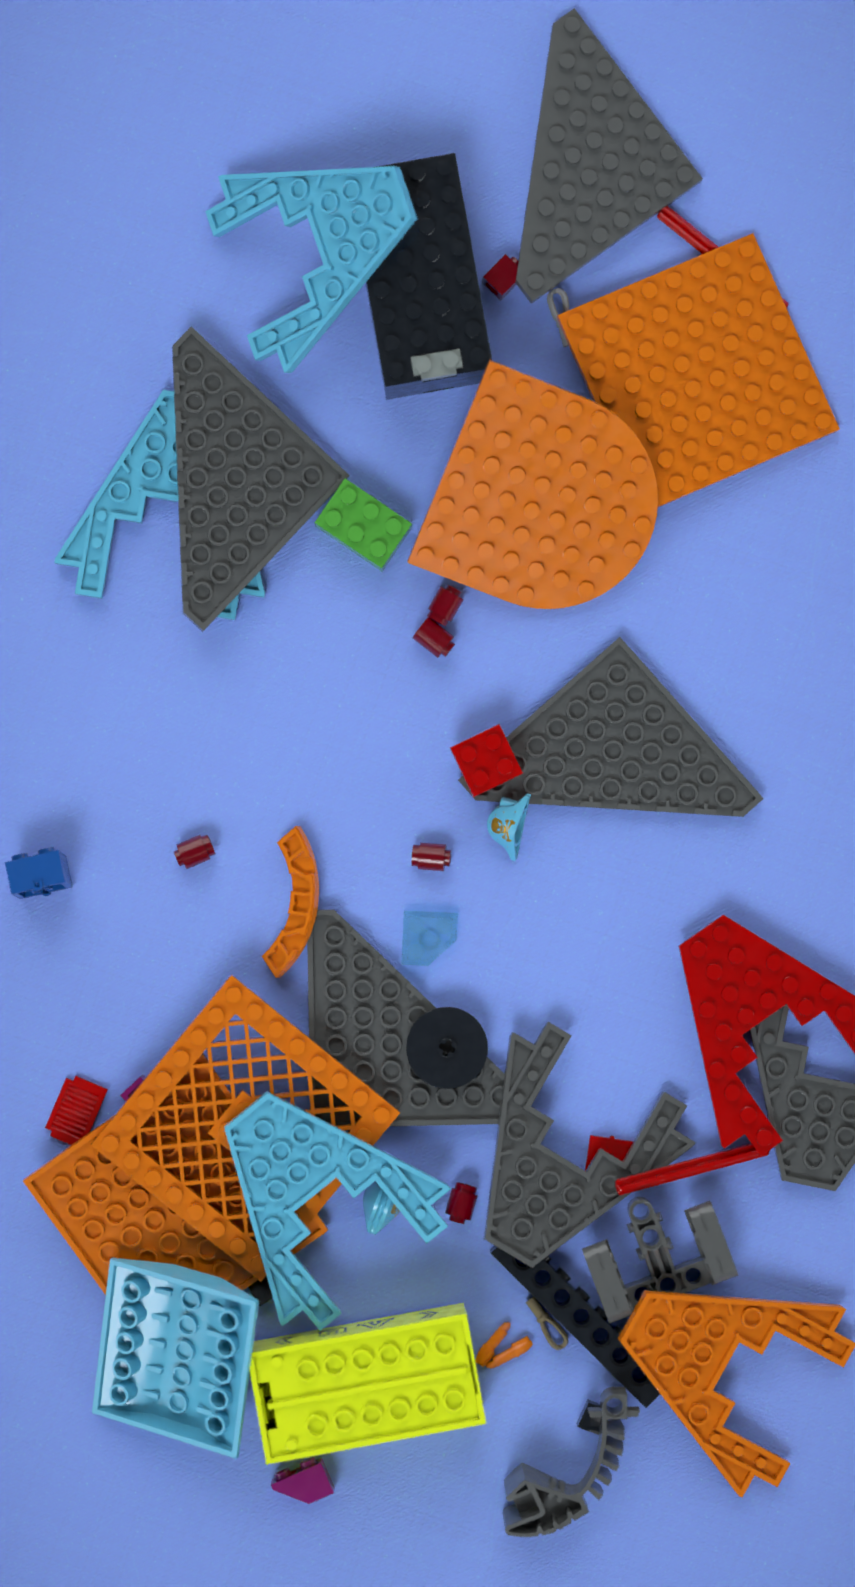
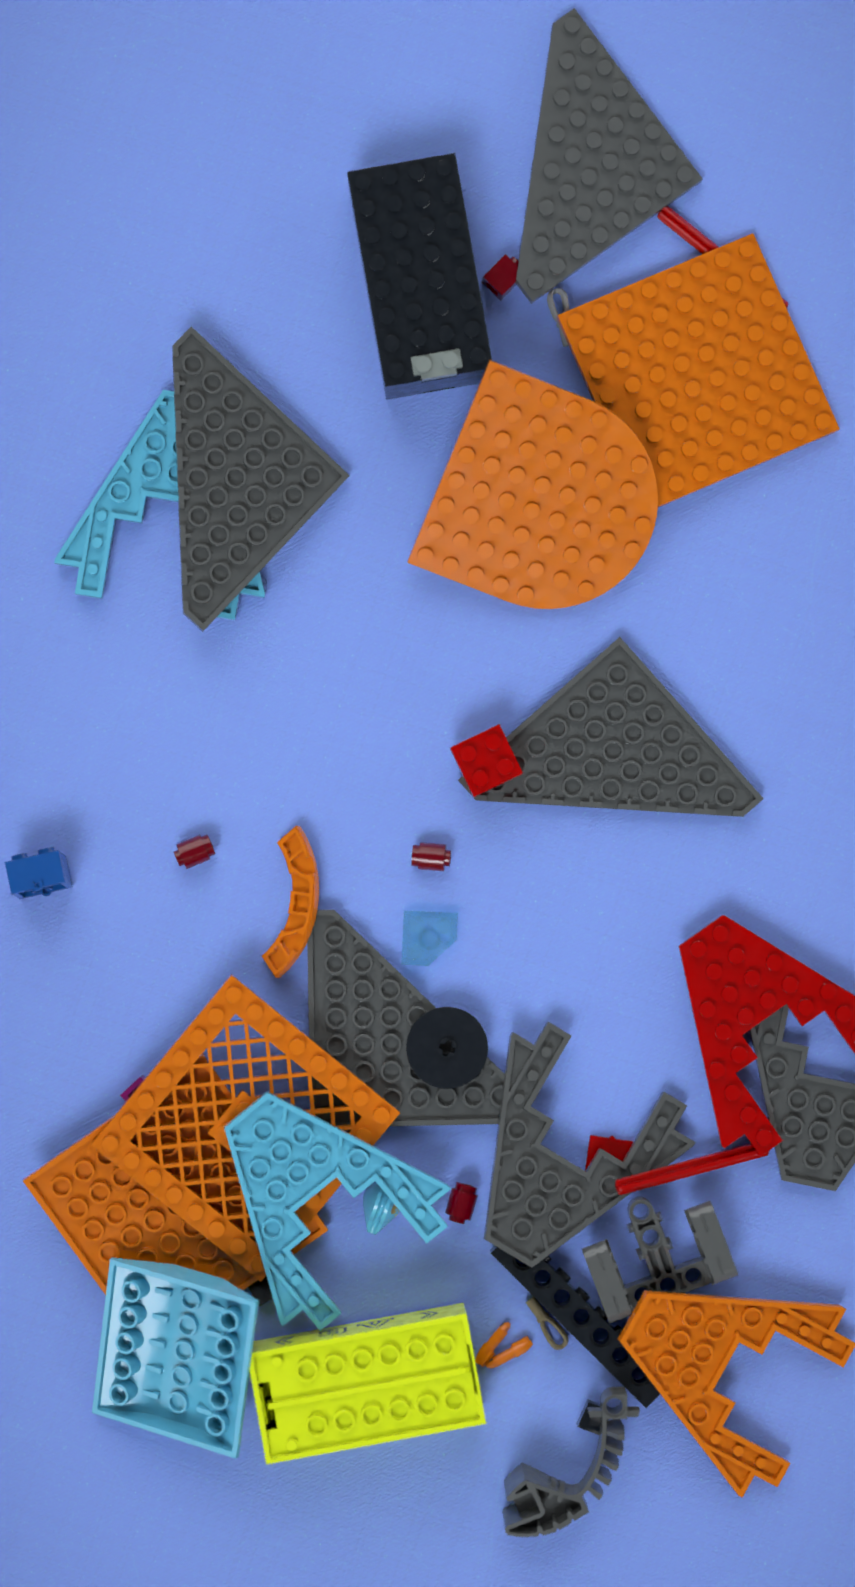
(75, 1109): red window -> none
(305, 1483): magenta slope -> none
(355, 223): medium azure wing -> none
(363, 525): bright green brick -> none
(434, 638): dark red brick -> none
(445, 605): dark red brick -> none
(507, 823): medium azure hat -> none

